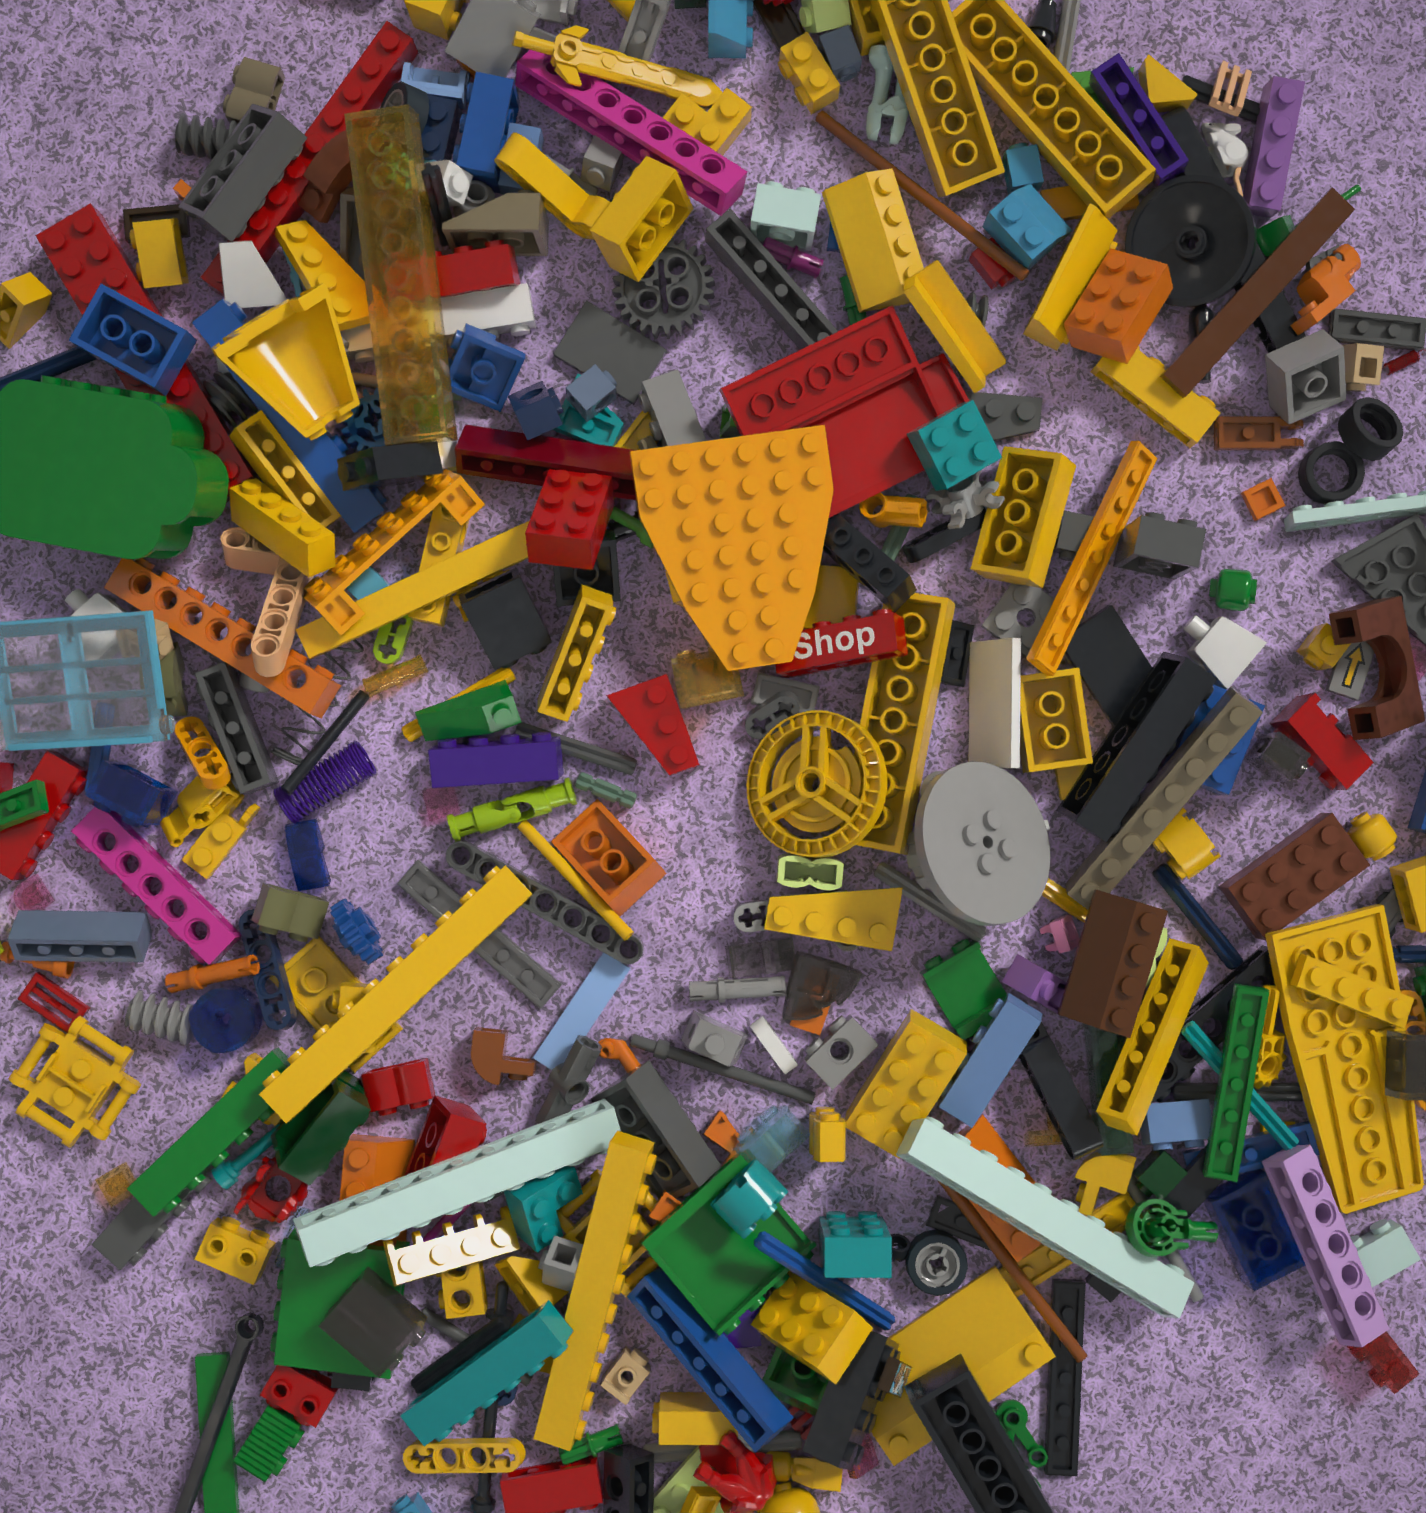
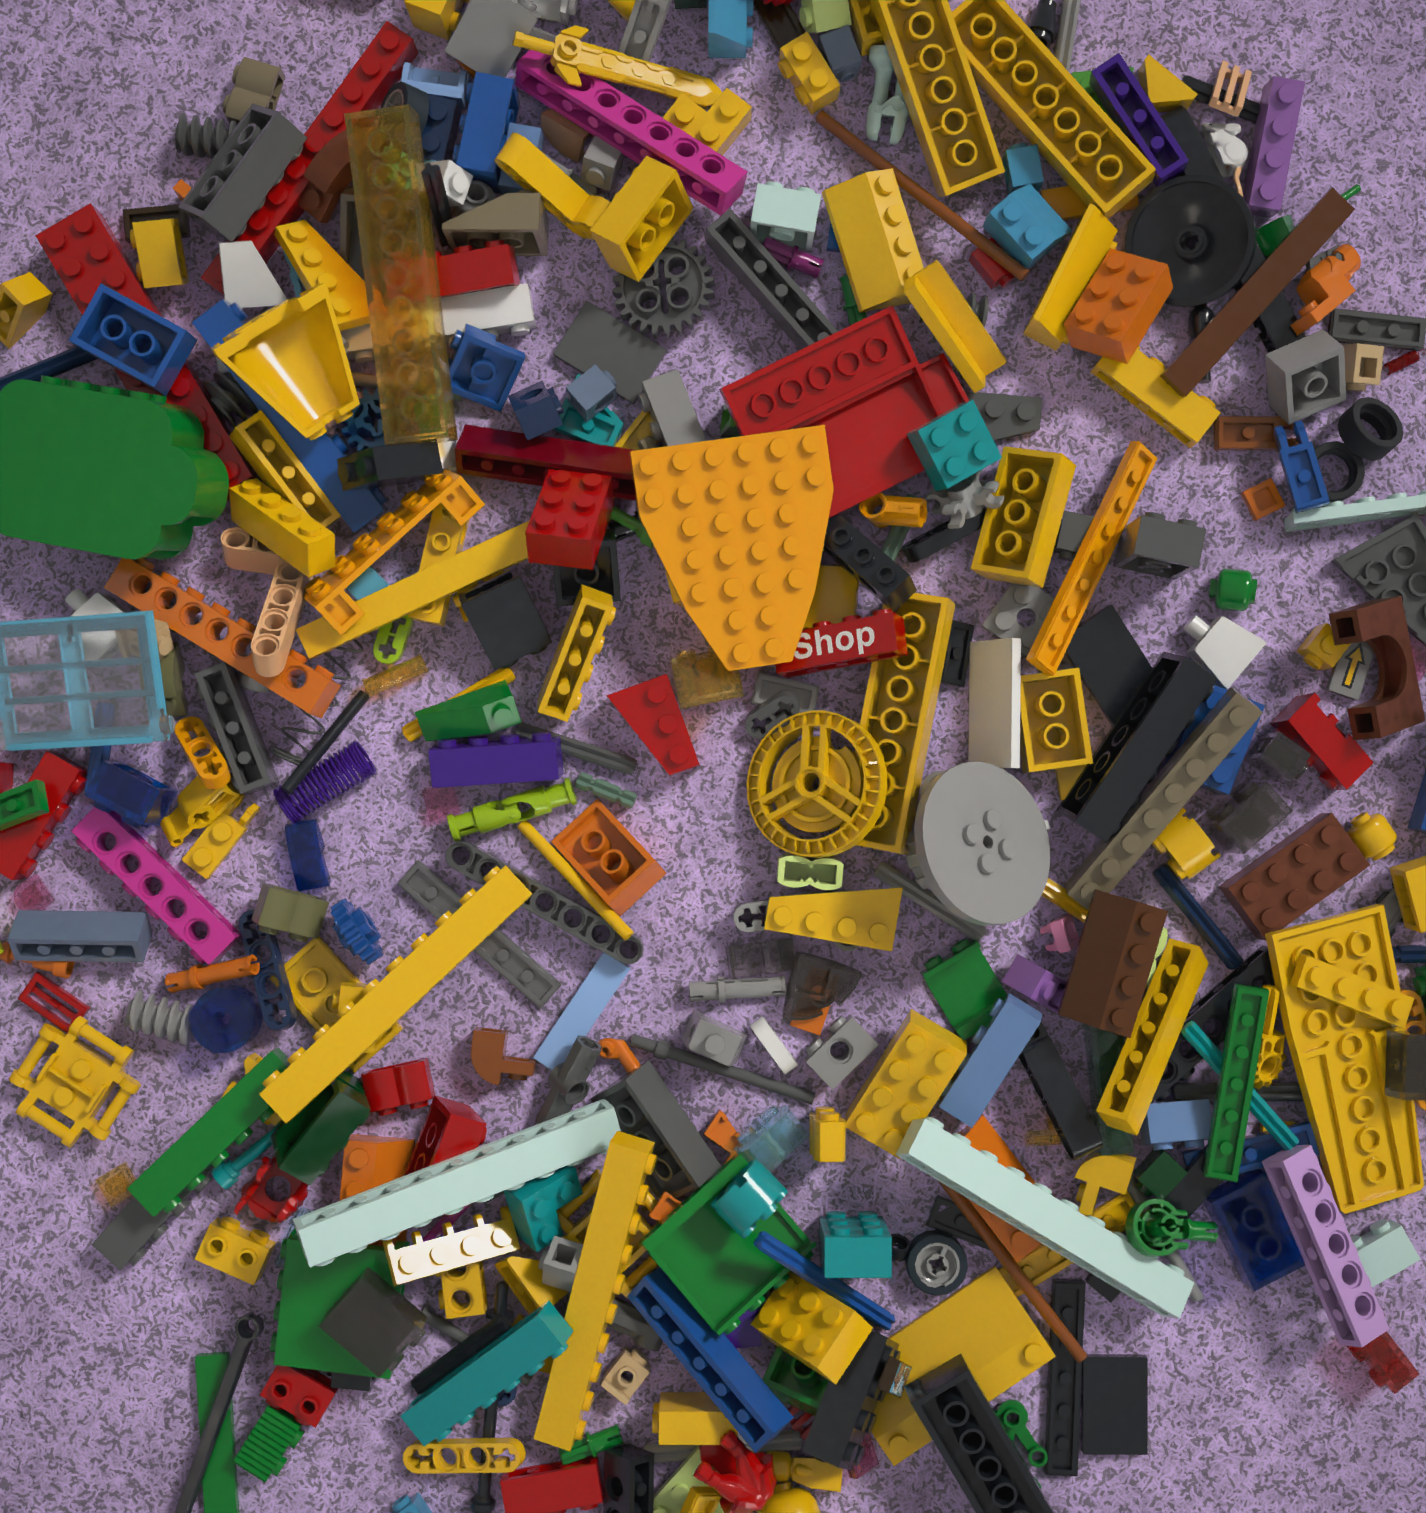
(564, 134): none -> medium nougat brick
(632, 1323): none -> dark grey piece
(1114, 1404): none -> black tile
(1246, 816): none -> clear smoke brick
(1301, 469): none -> blue hinge

